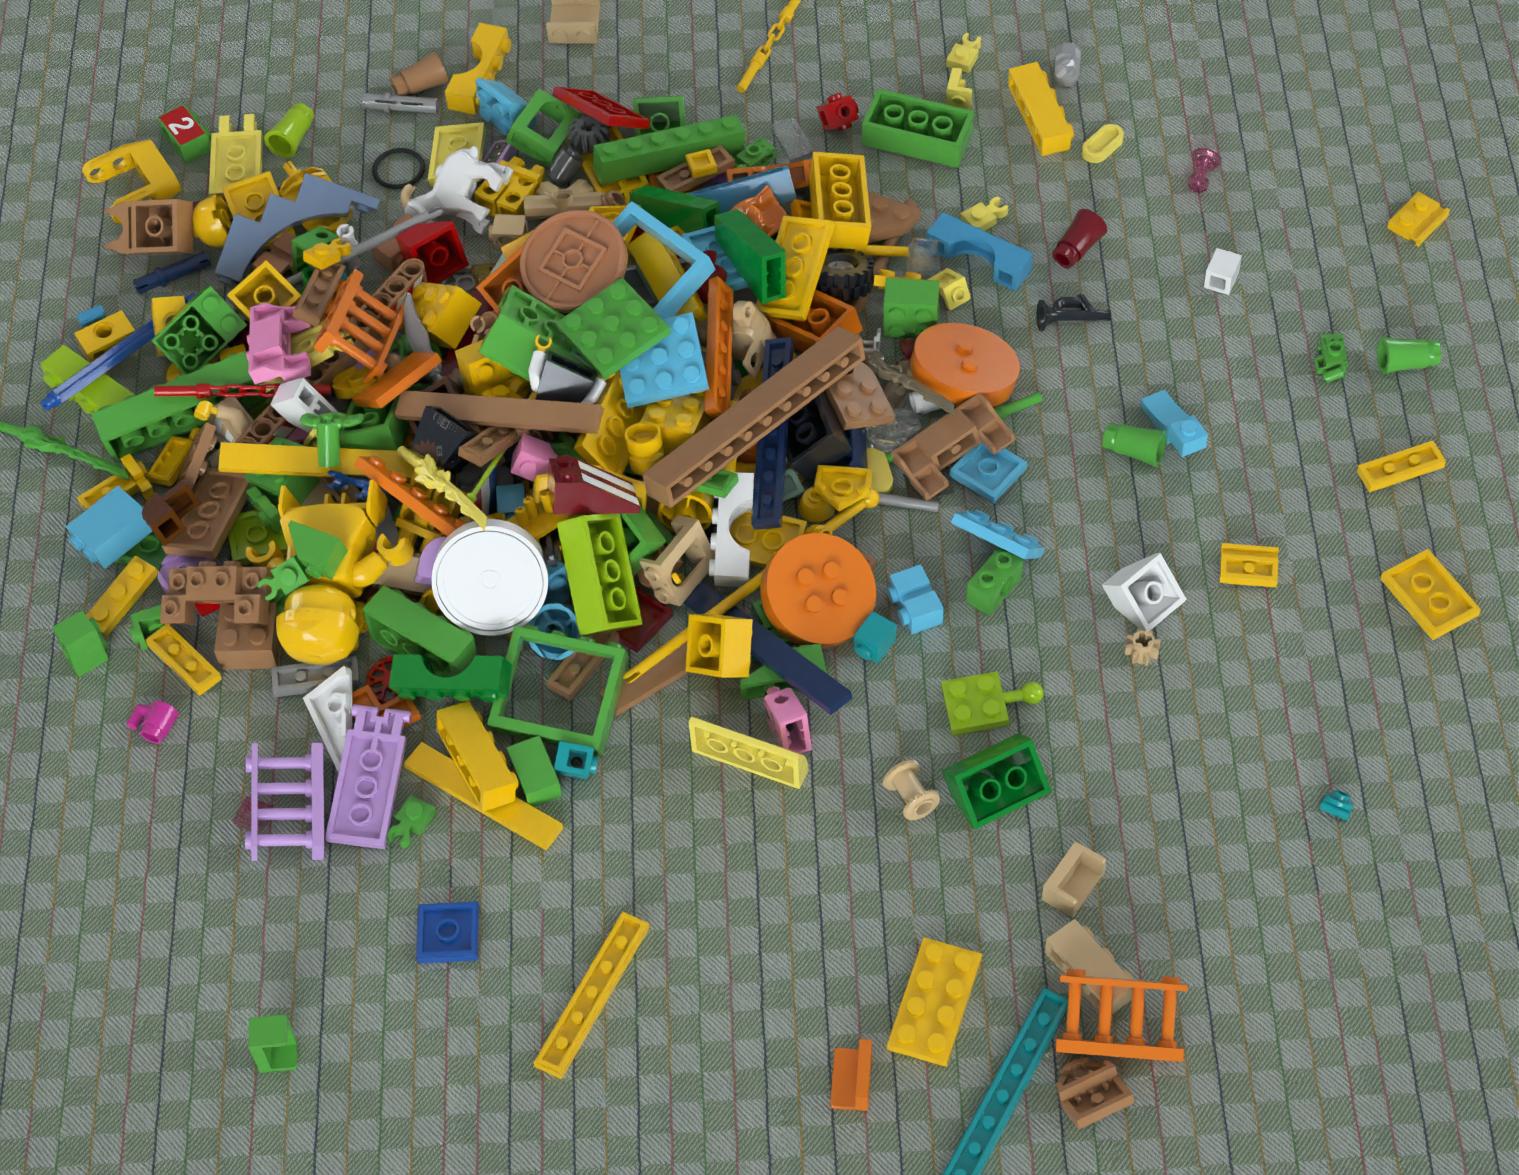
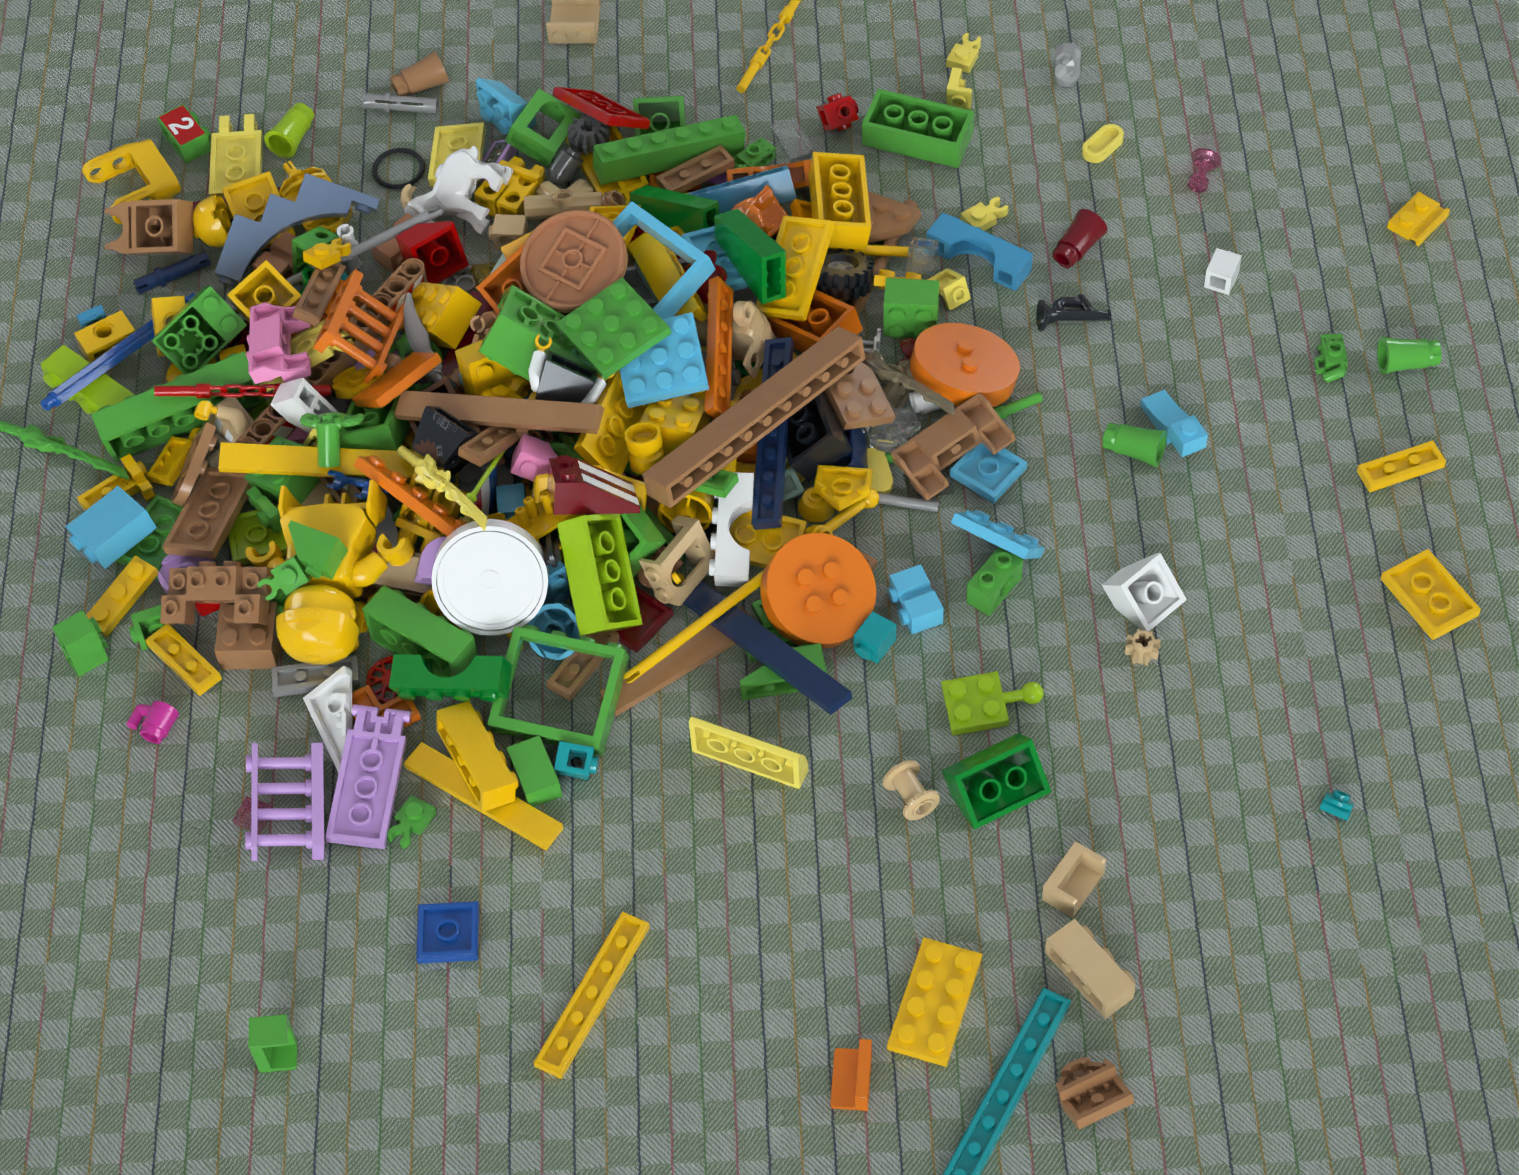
(165, 511): reddish brown brick -> none
(489, 47): yellow arch -> none
(701, 163): yellow tile -> none
(719, 645): yellow brick -> none
(785, 708): bright pink torso -> none
(1040, 108): yellow brick -> none
(1103, 1041): orange fence -> none
(1249, 565): yellow plate -> none

